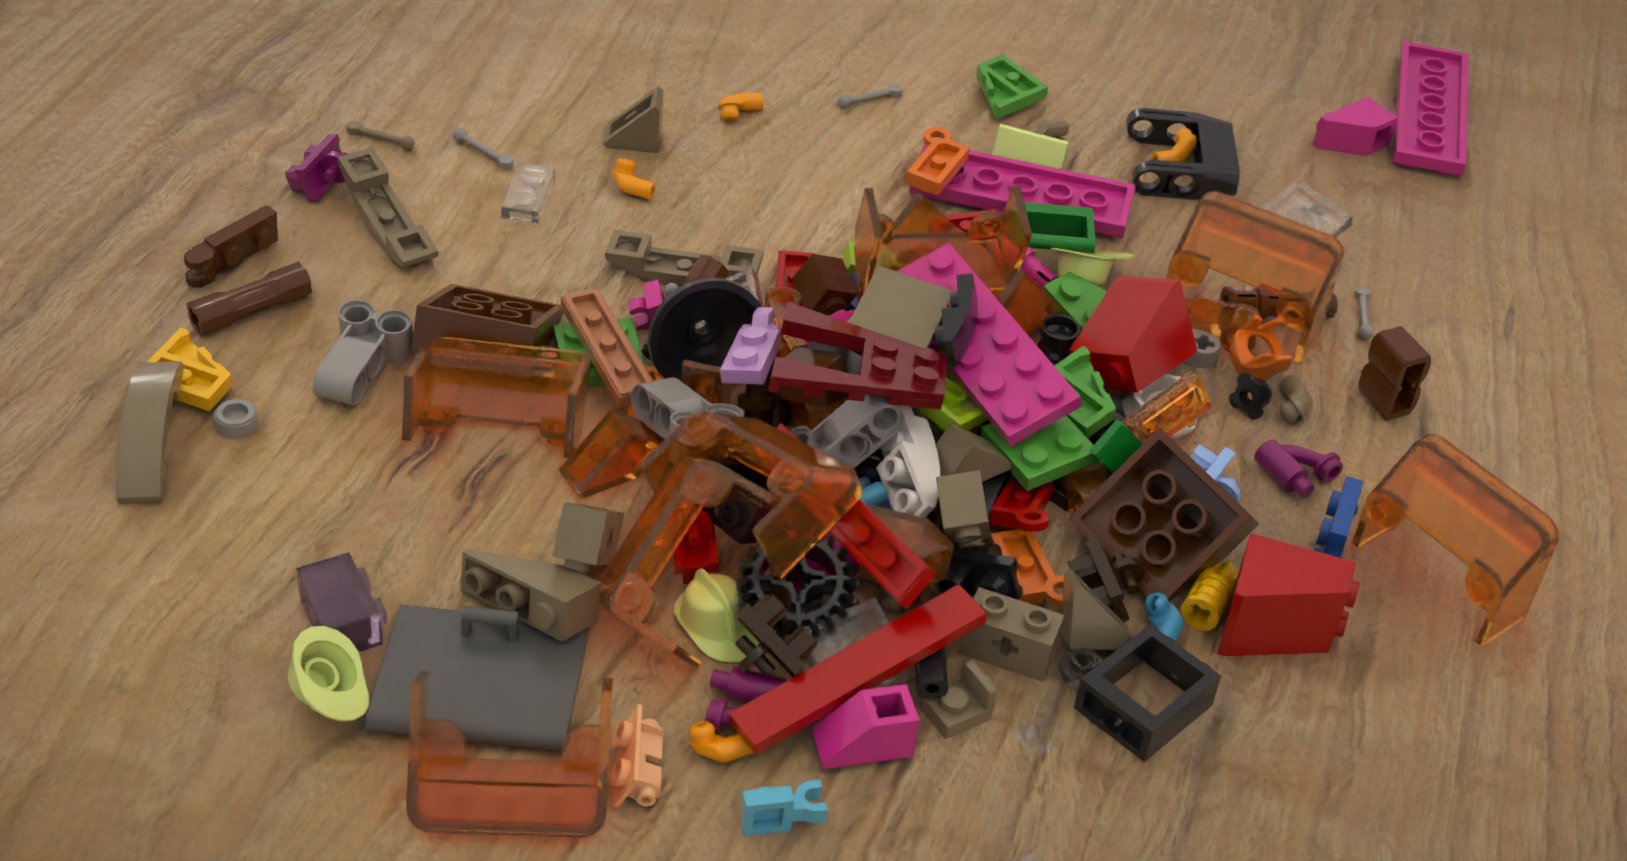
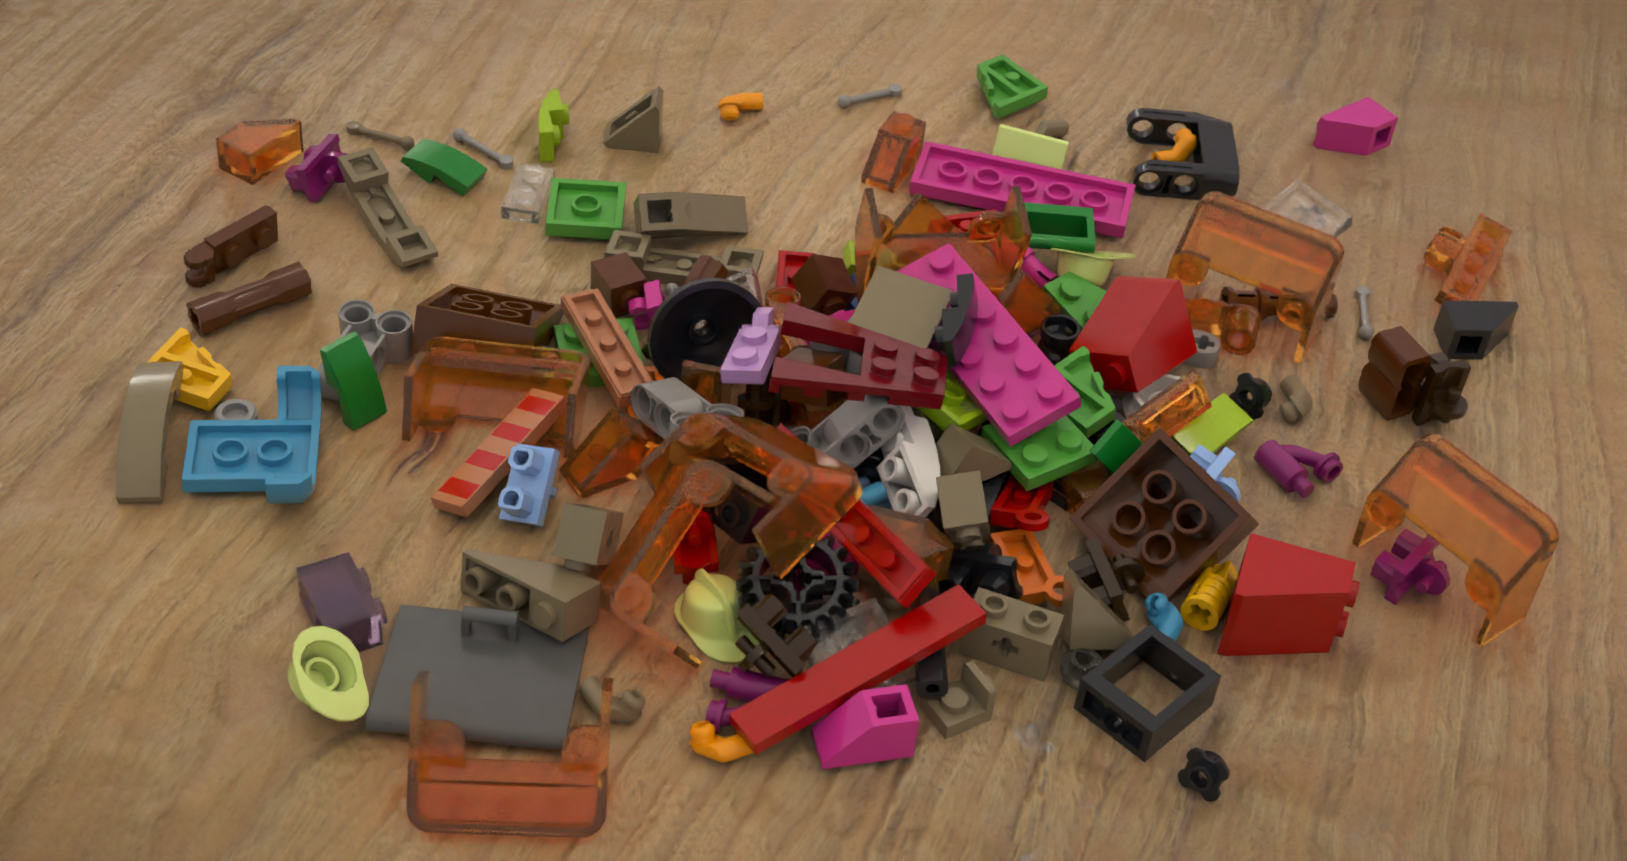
(259, 147): none -> clear orange slope
(262, 454): none -> dark azure piece
(355, 379): none -> green slope
(434, 160): none -> green slope
(489, 461): none -> nougat tile
(529, 484): none -> light blue hips
(551, 119): none -> lime slope
(585, 208): none -> bright green plate
(618, 281): none -> reddish brown brick
(624, 708): none -> dark tan arm
(629, 183): light orange arm -> none
(635, 743): light nougat hinge -> none
(689, 215): none -> dark tan slope
(775, 808): medium azure plate -> none
(894, 151): none -> clear orange slope
(938, 162): orange hinge -> none
(1212, 766): none -> black plate
(1214, 427): none -> lime slope
(1266, 364): orange piece -> none
(1342, 508): blue plate -> none
(1416, 568): none -> magenta hips
(1431, 109): dark pink plate -> none
(1442, 391): none -> dark brown hips
(1466, 259): none -> clear orange plate
(1473, 327): none -> black slope

